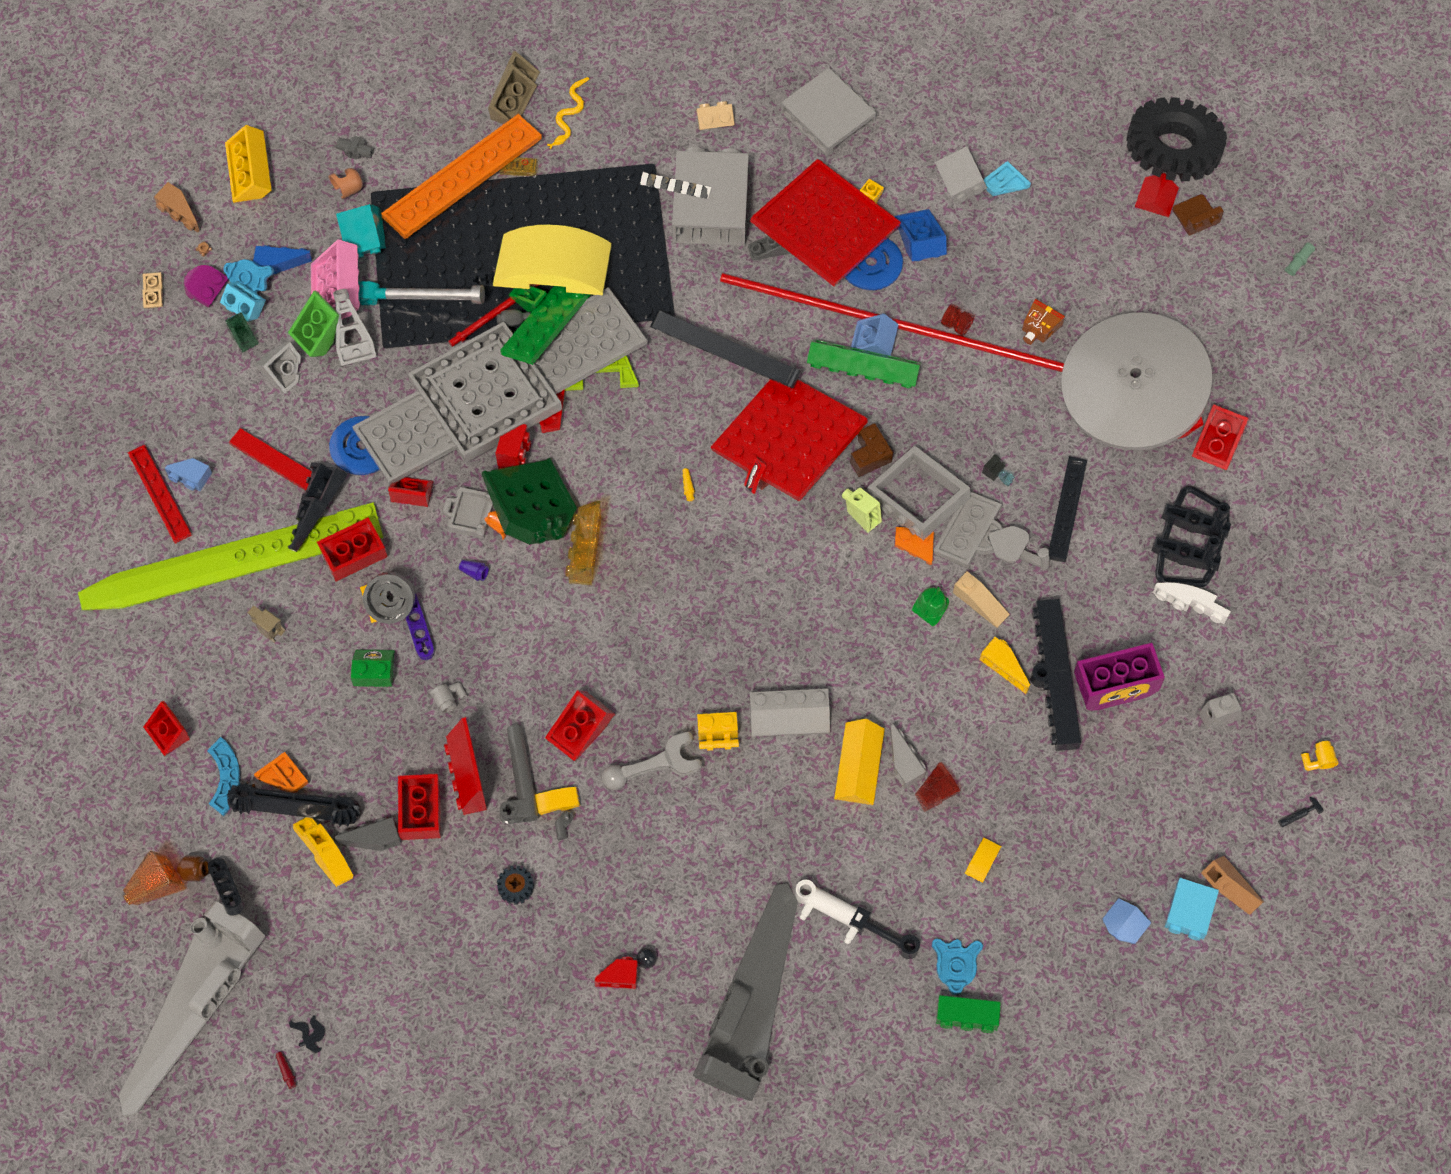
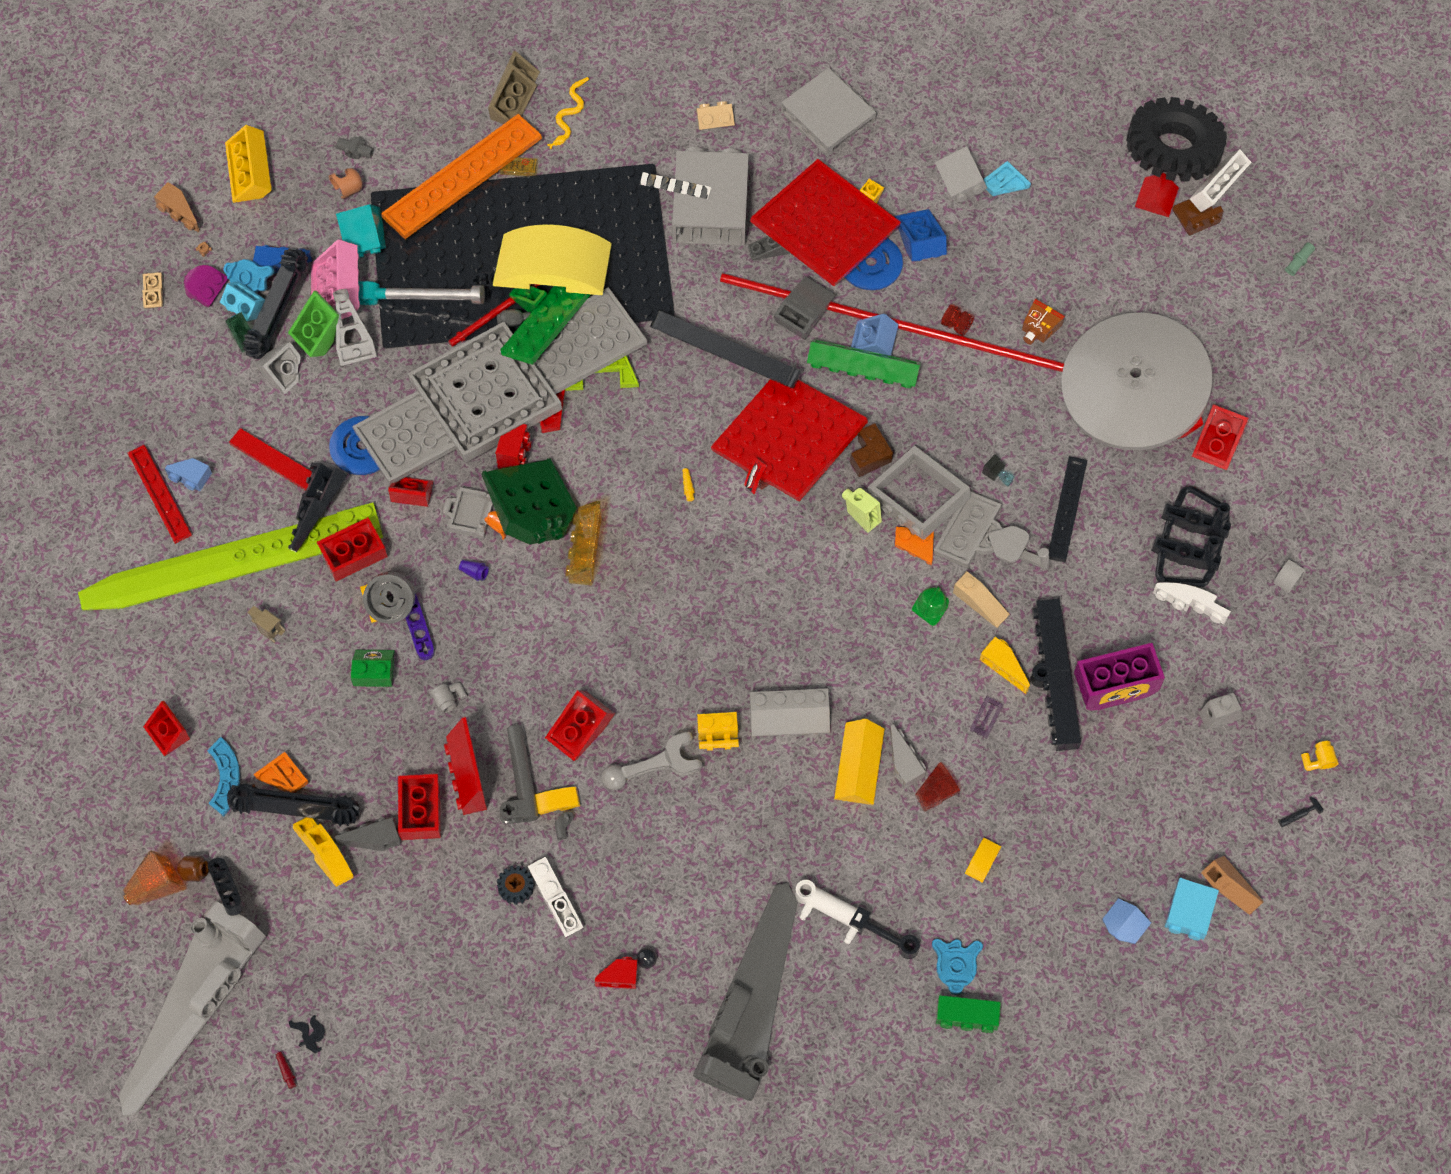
(259, 338): none -> black arm
(555, 897): none -> white slope
(803, 307): none -> dark grey slope
(980, 731): none -> clear purple tile
(1220, 180): none -> white brick
(1289, 576): none -> light grey brick

